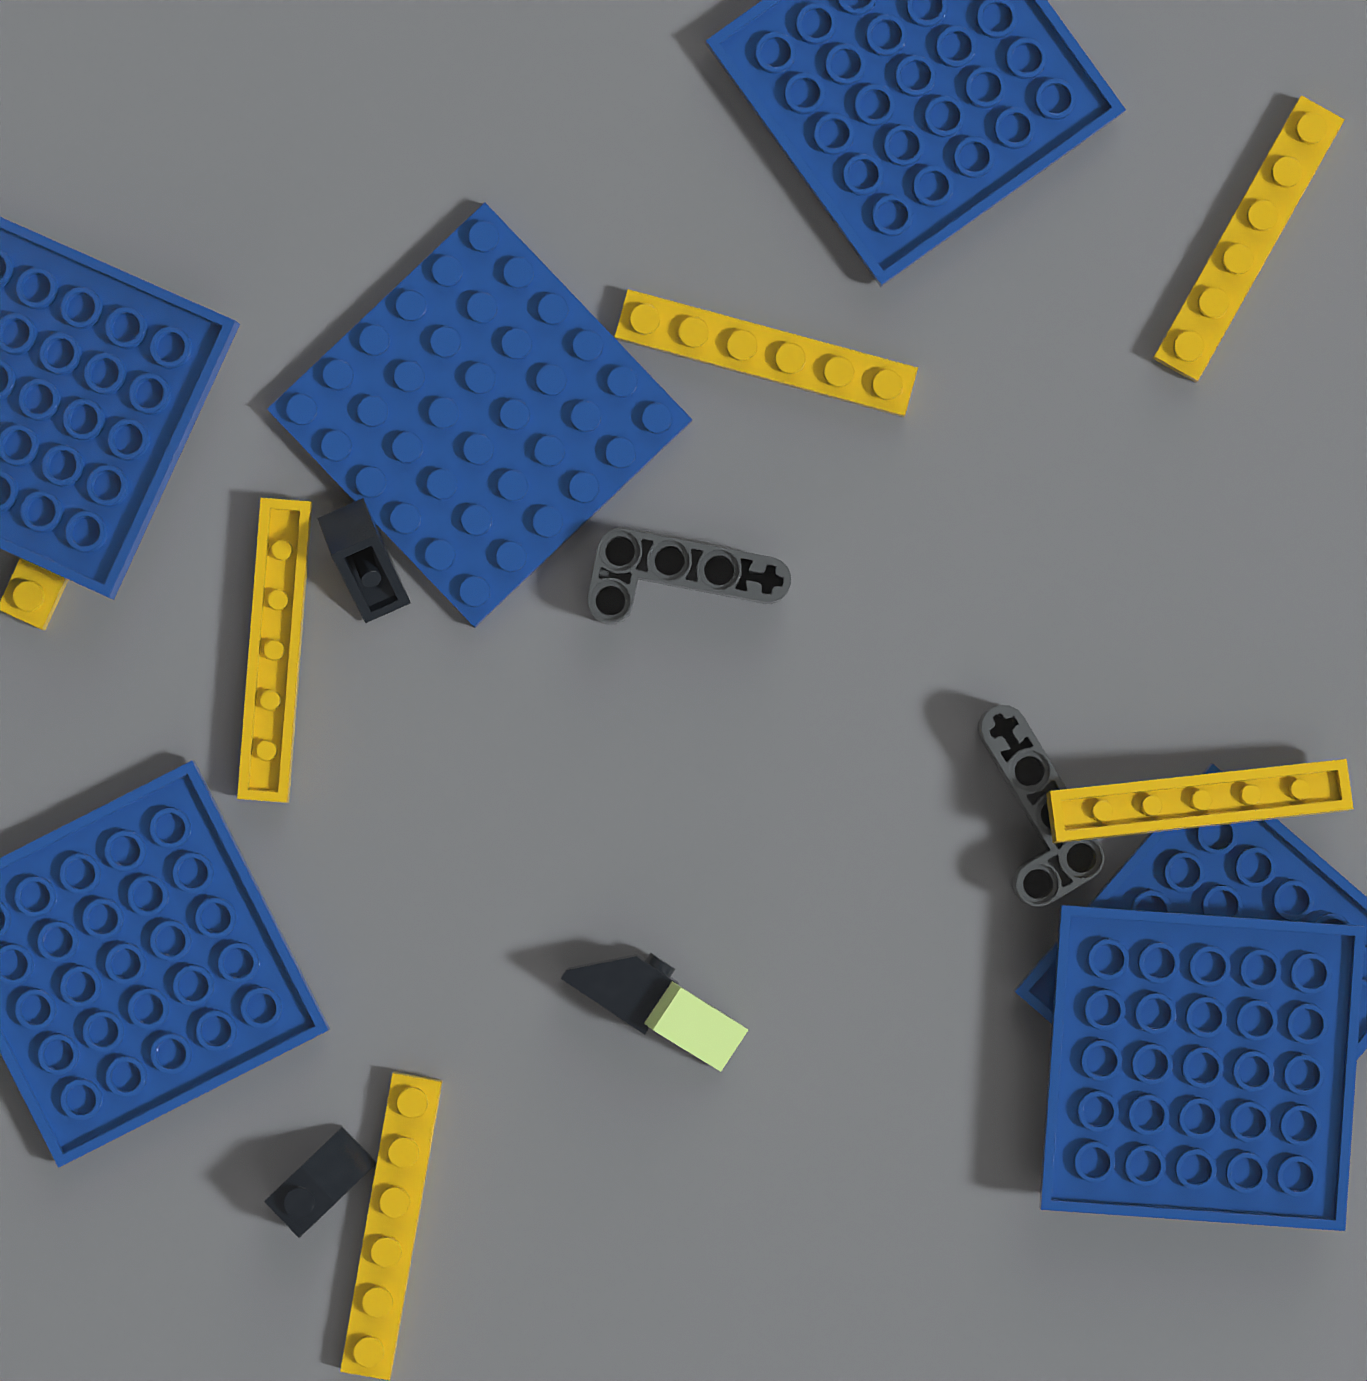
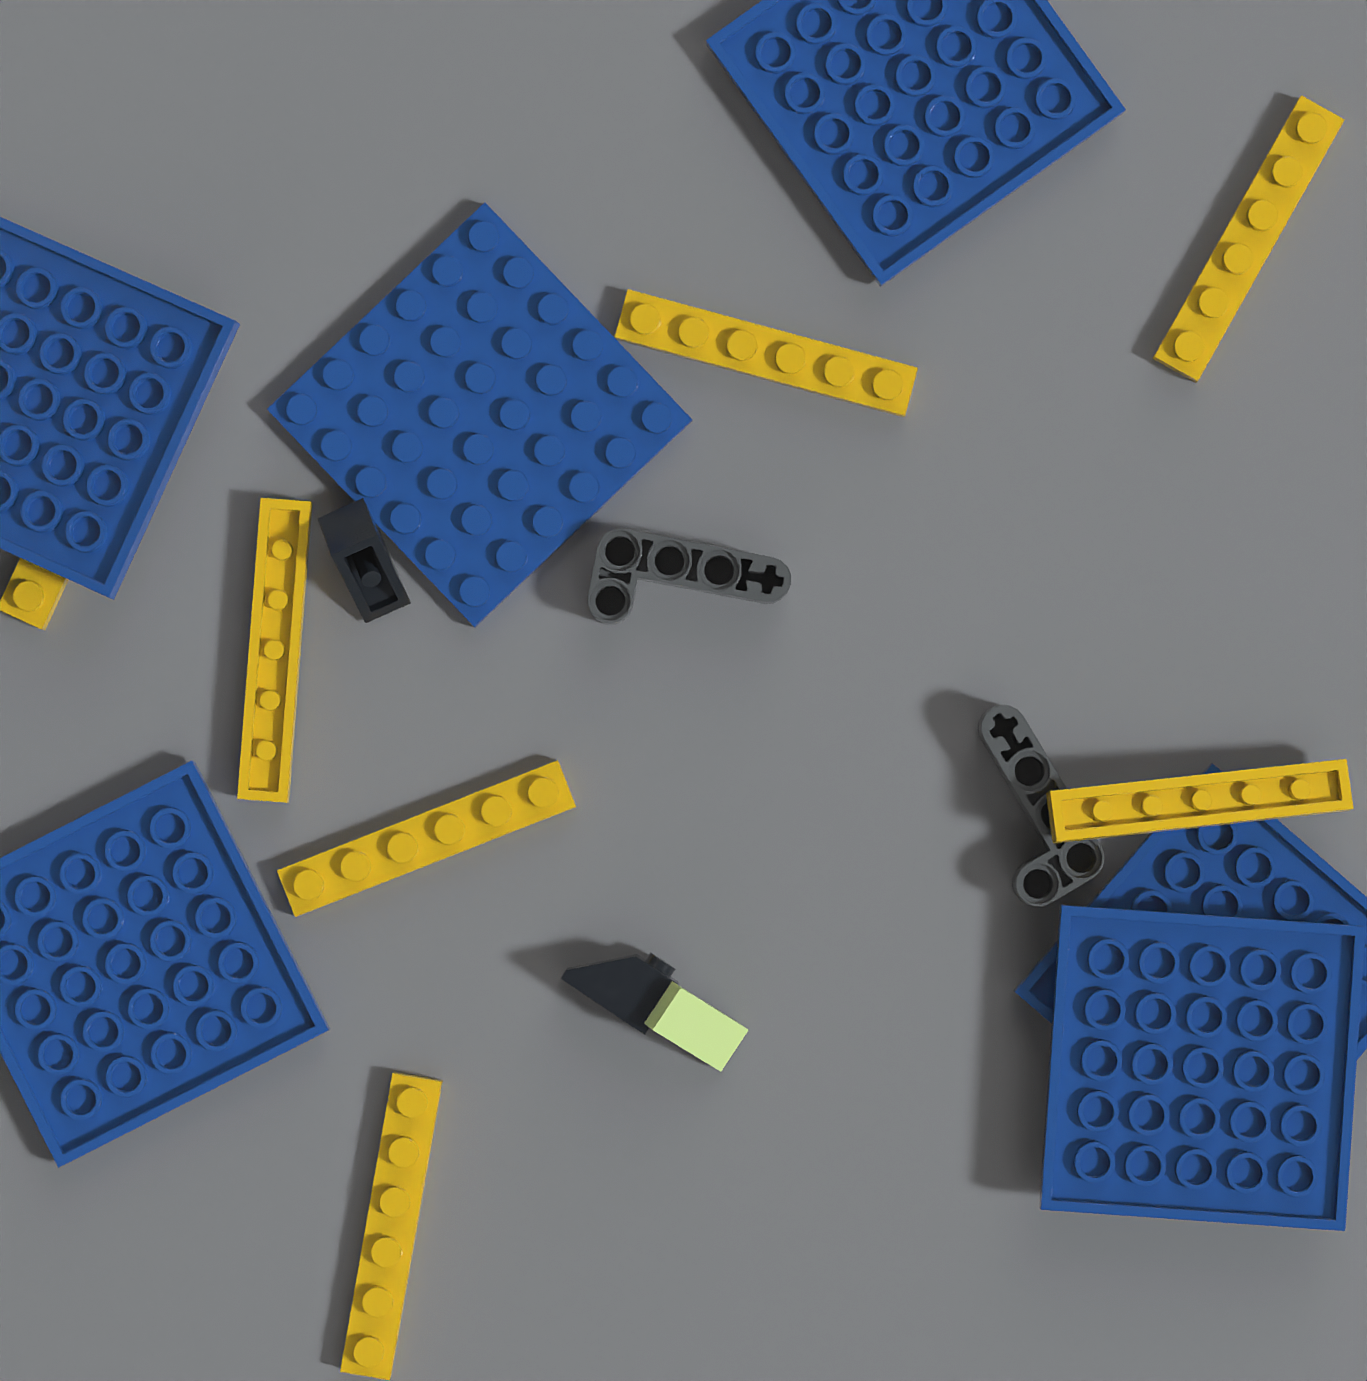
(320, 1182): black slope -> none
(426, 838): none -> yellow plate

